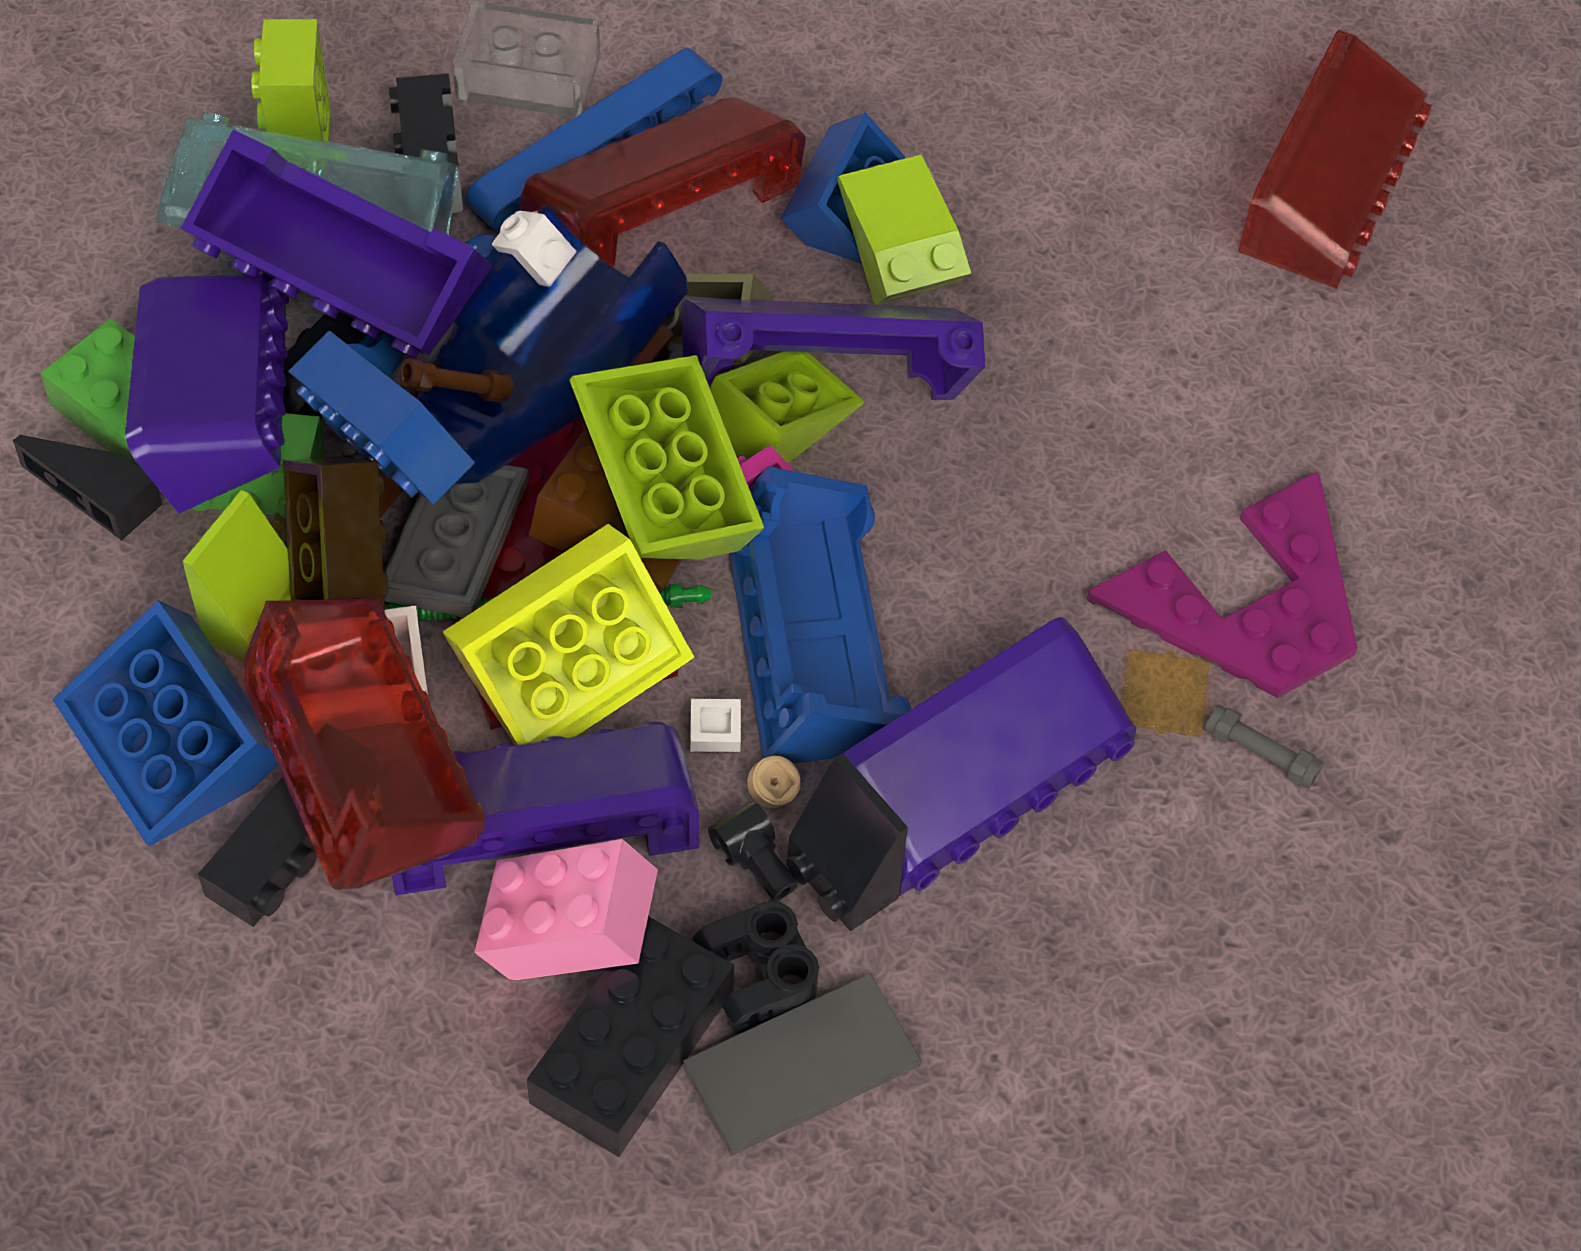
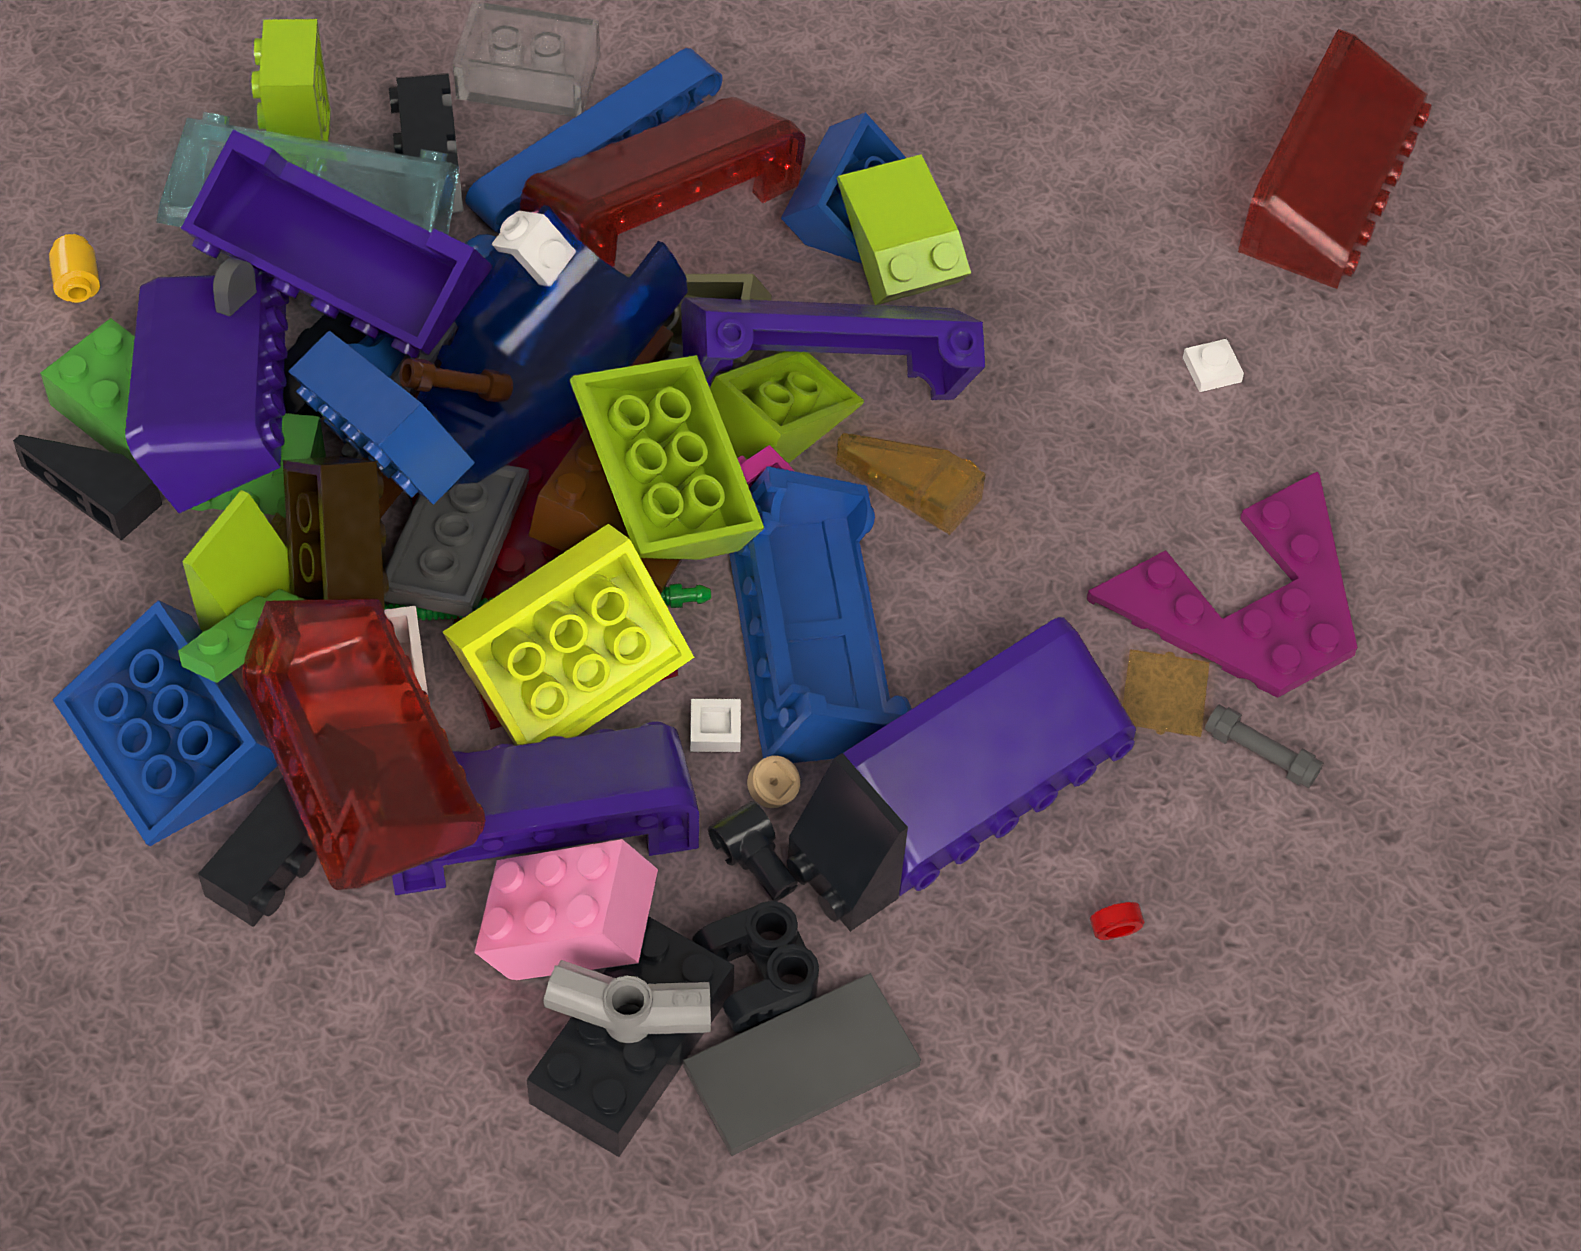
(73, 268): none -> yellow brick
(224, 645): none -> bright green hinge
(233, 285): none -> dark grey tile
(595, 997): none -> light grey piece
(915, 476): none -> clear yellow slope
(1117, 920): none -> red tile
(1213, 365): none -> white plate

